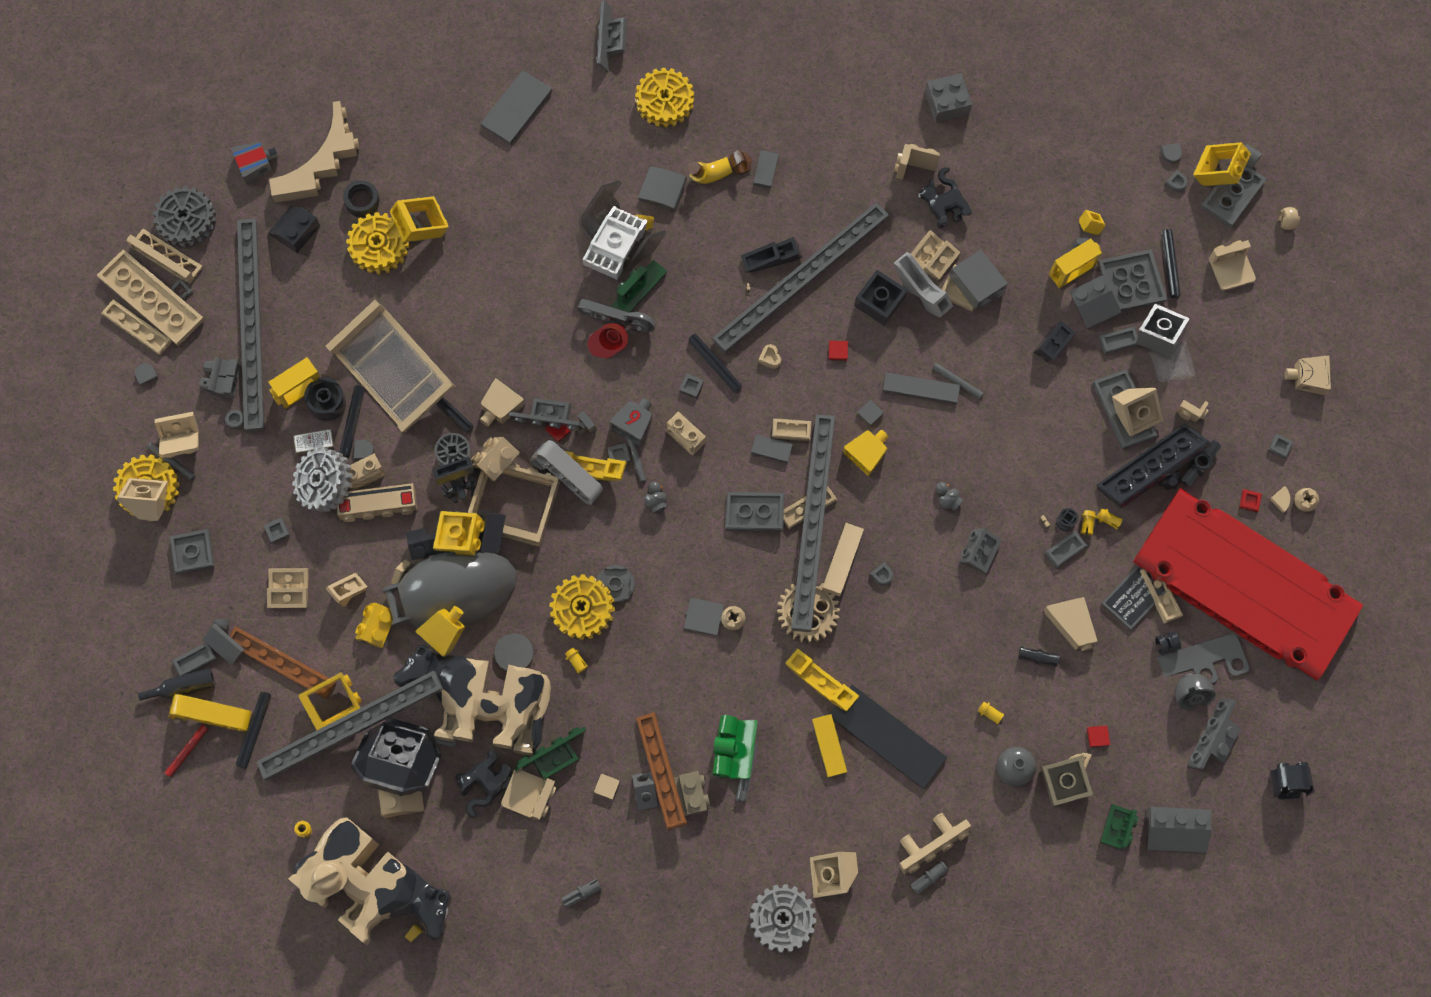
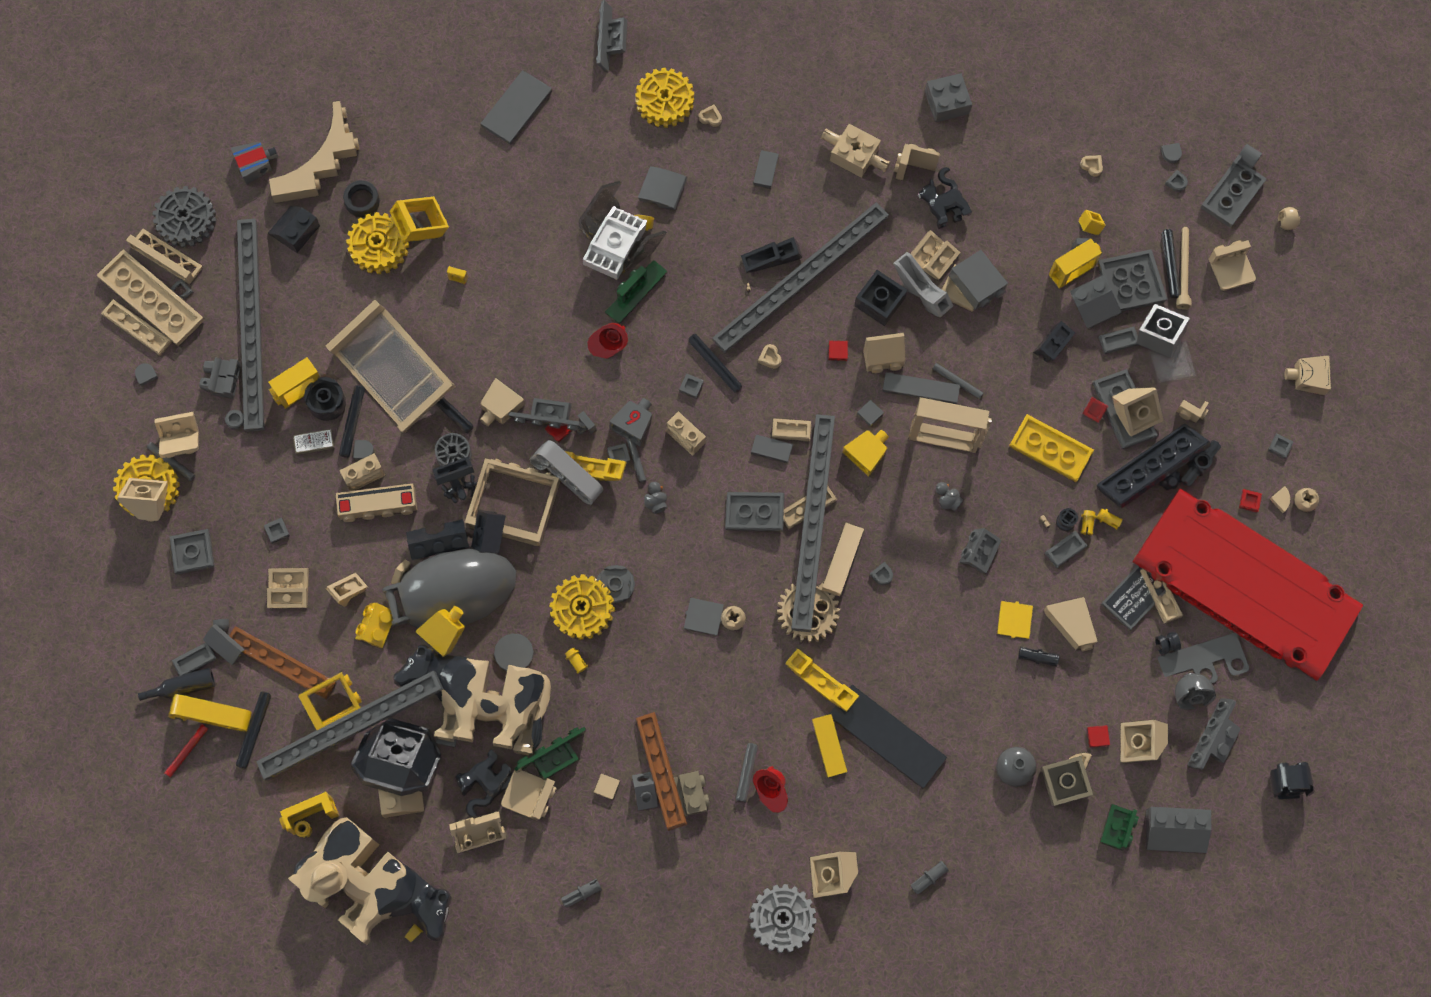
(307, 808): none -> yellow panel
(322, 479): light grey piece -> none
(457, 275): none -> yellow tile
(458, 533): yellow plate -> none
(477, 832): none -> tan piece
(494, 457): tan bracket -> none
(637, 320): dark grey beam -> none
(710, 116): none -> tan tile
(714, 171): piece -> none
(734, 748): green panel -> none
(771, 789): none -> red piece
(845, 154): none -> tan brick
(884, 352): none -> tan slope
(928, 853): tan plate -> none
(950, 414): none -> tan window
(990, 712): yellow pin -> none
(1015, 619): none -> yellow piece
(1051, 448): none -> yellow tile
(1092, 164): none -> tan tile
(1095, 409): none -> red tile
(1143, 740): none -> tan slope
(1184, 299): none -> tan piece
(1212, 154): yellow window -> none

